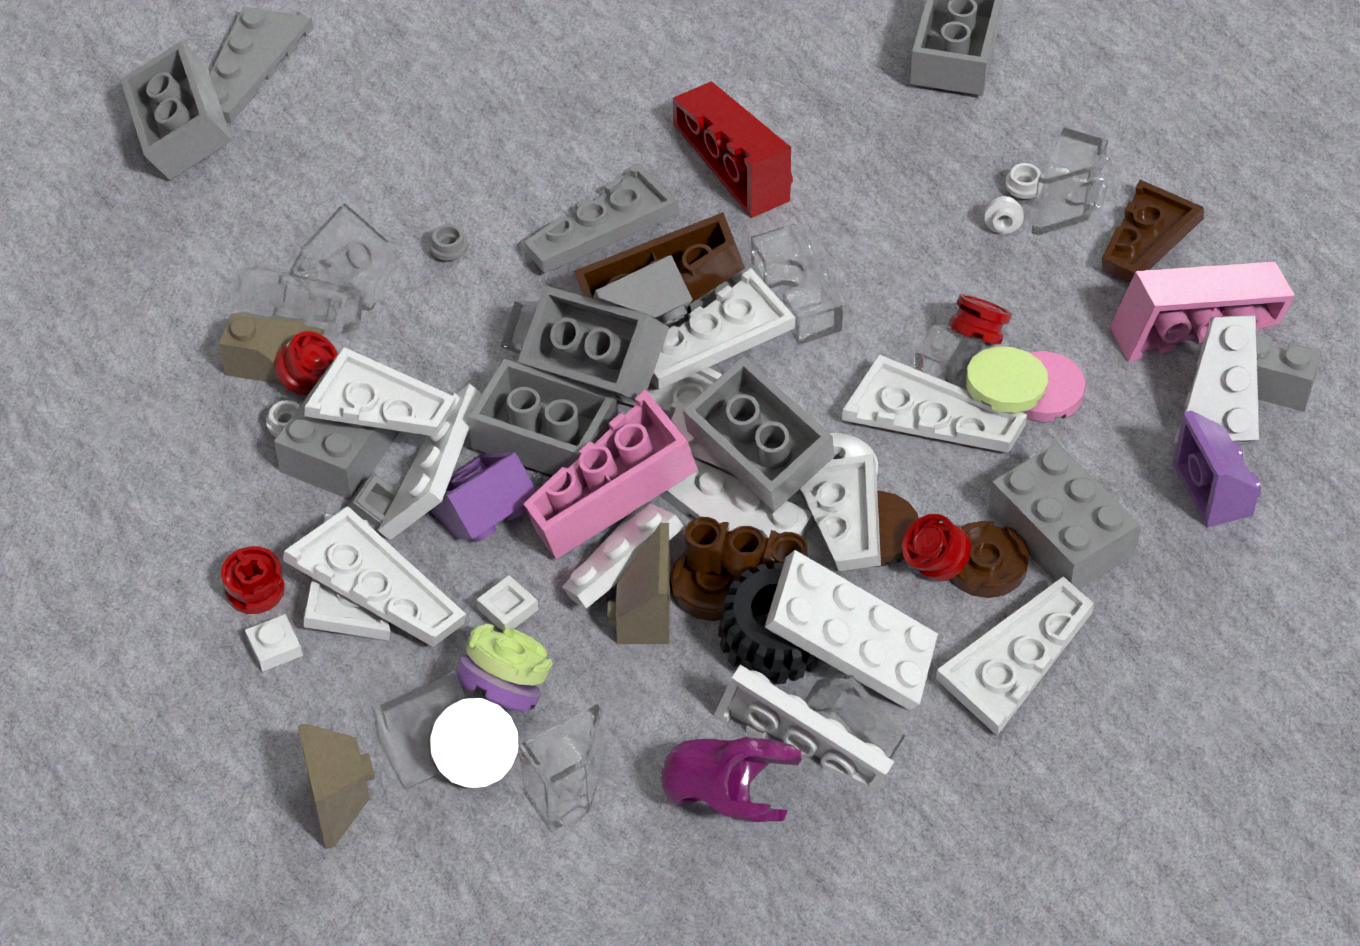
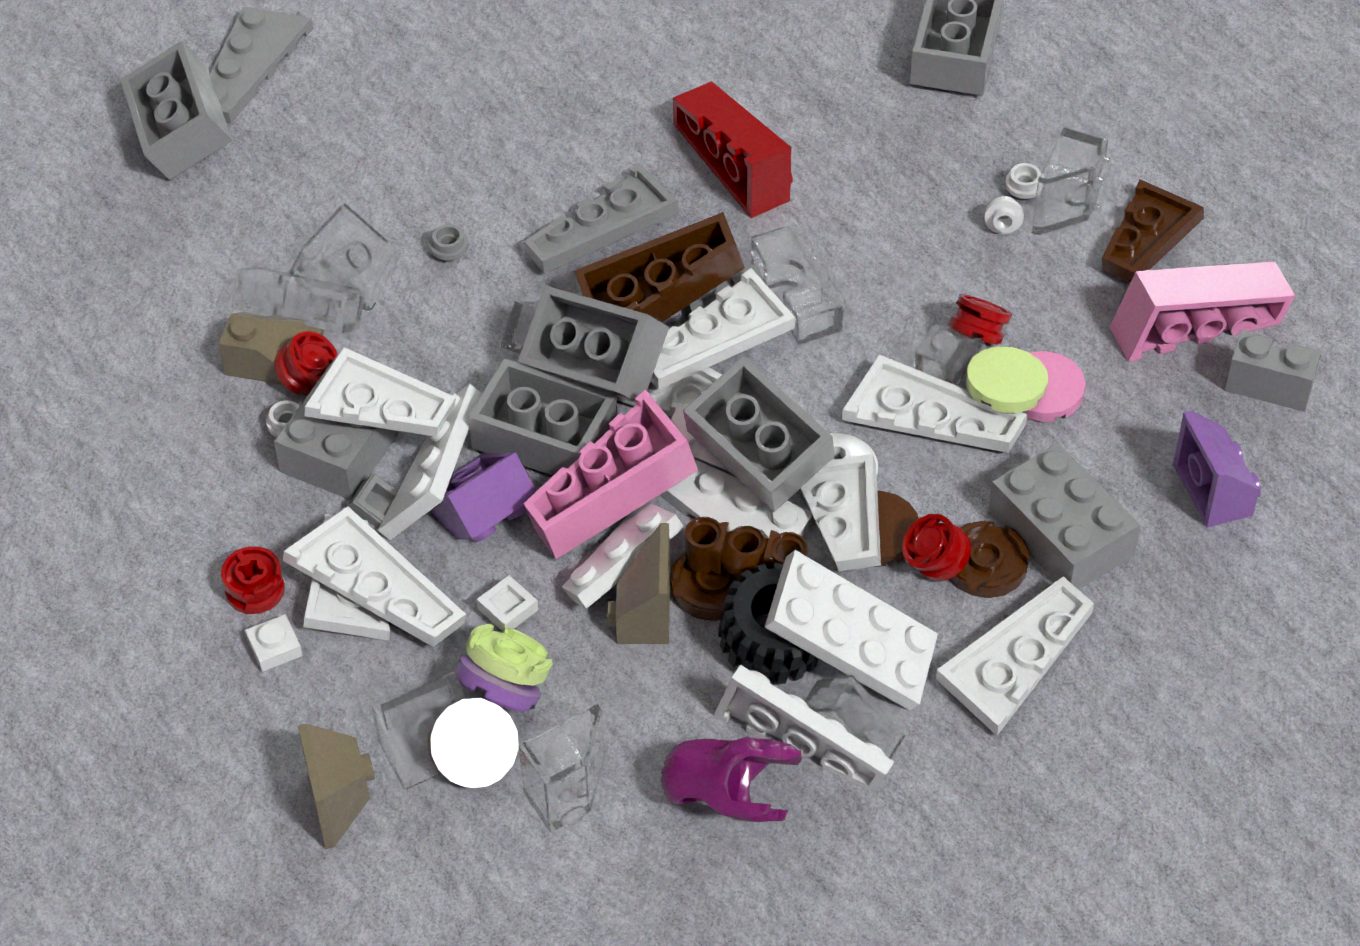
(652, 291): light grey slope -> none
(1227, 377): white wing -> none

